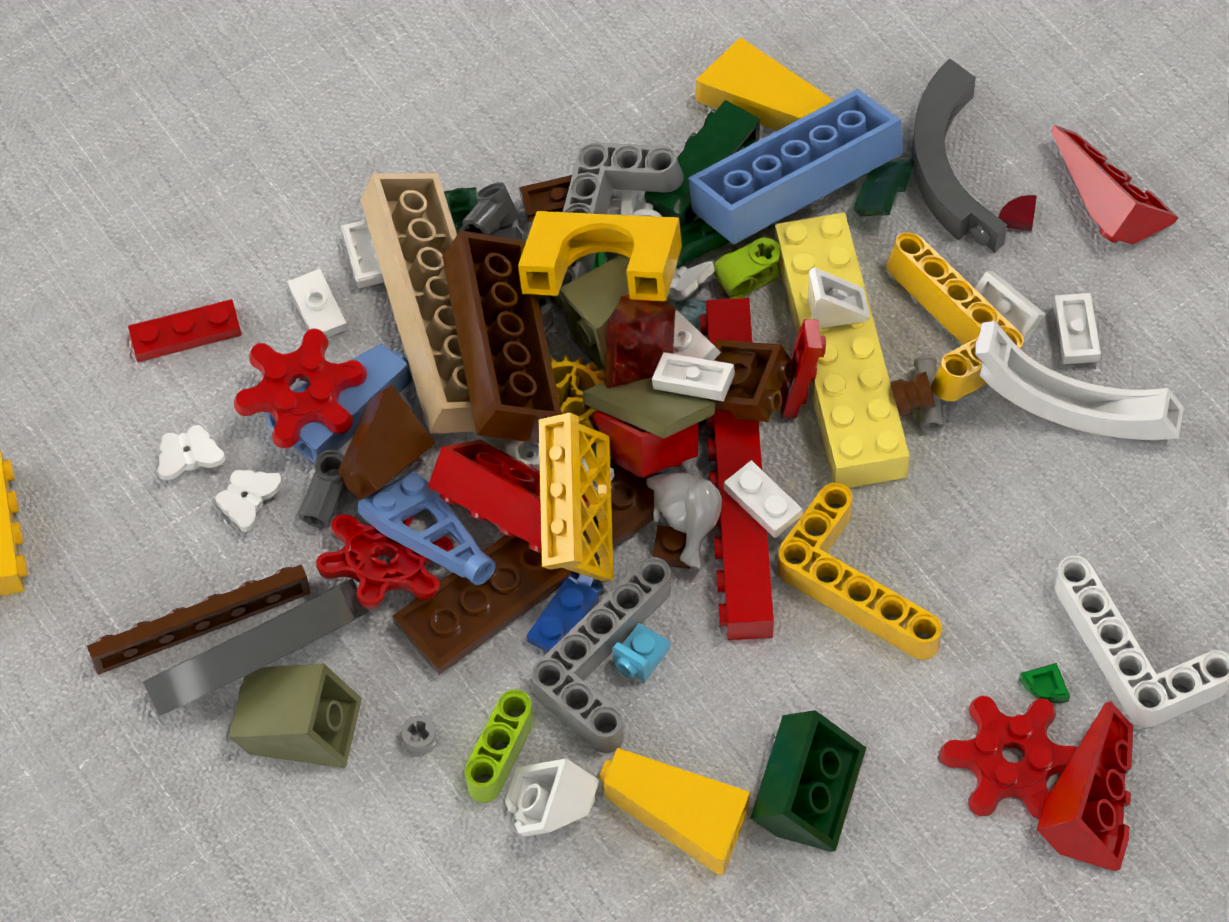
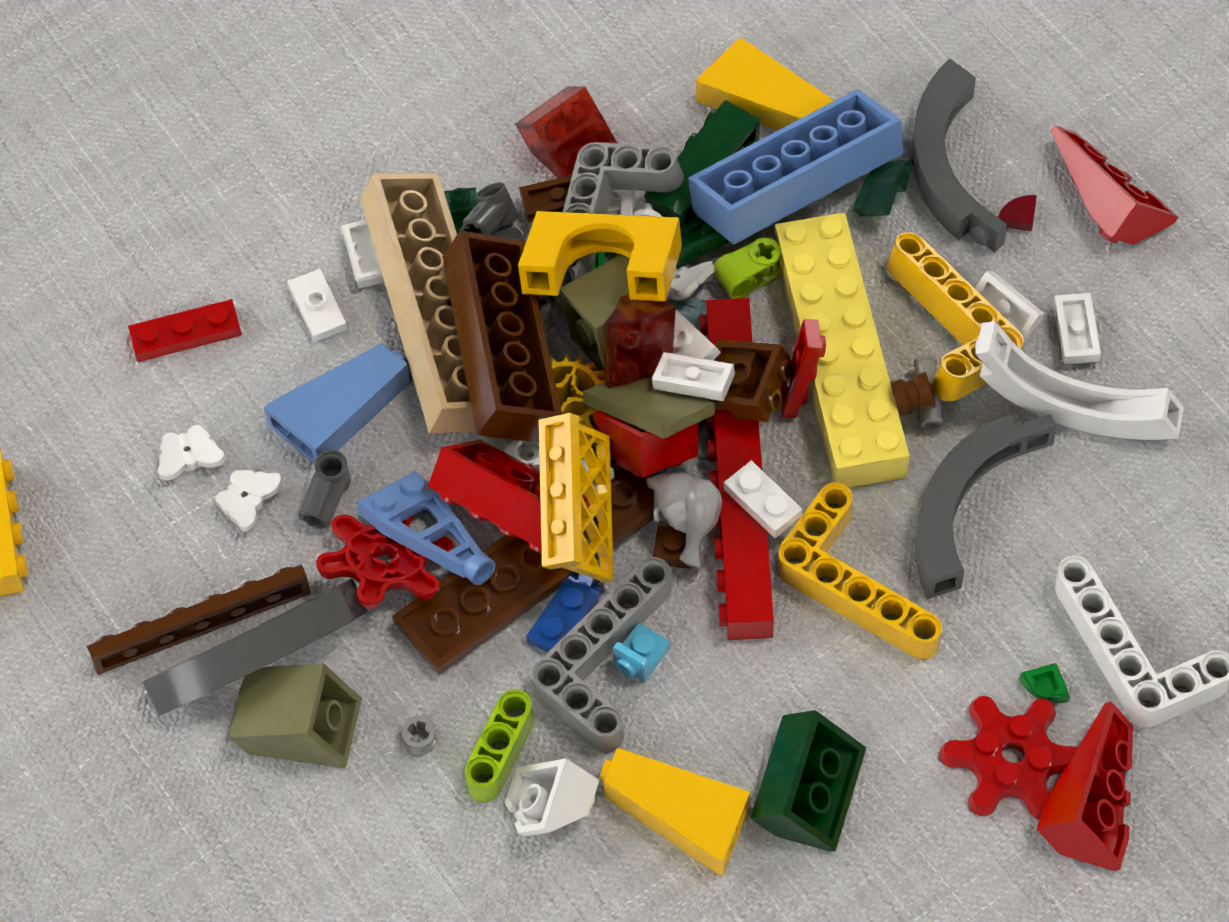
(297, 409): red plate -> none
(383, 443): reddish brown slope -> none
(562, 128): none -> clear red slope
(835, 300): white slope -> none
(961, 468): none -> dark grey arch

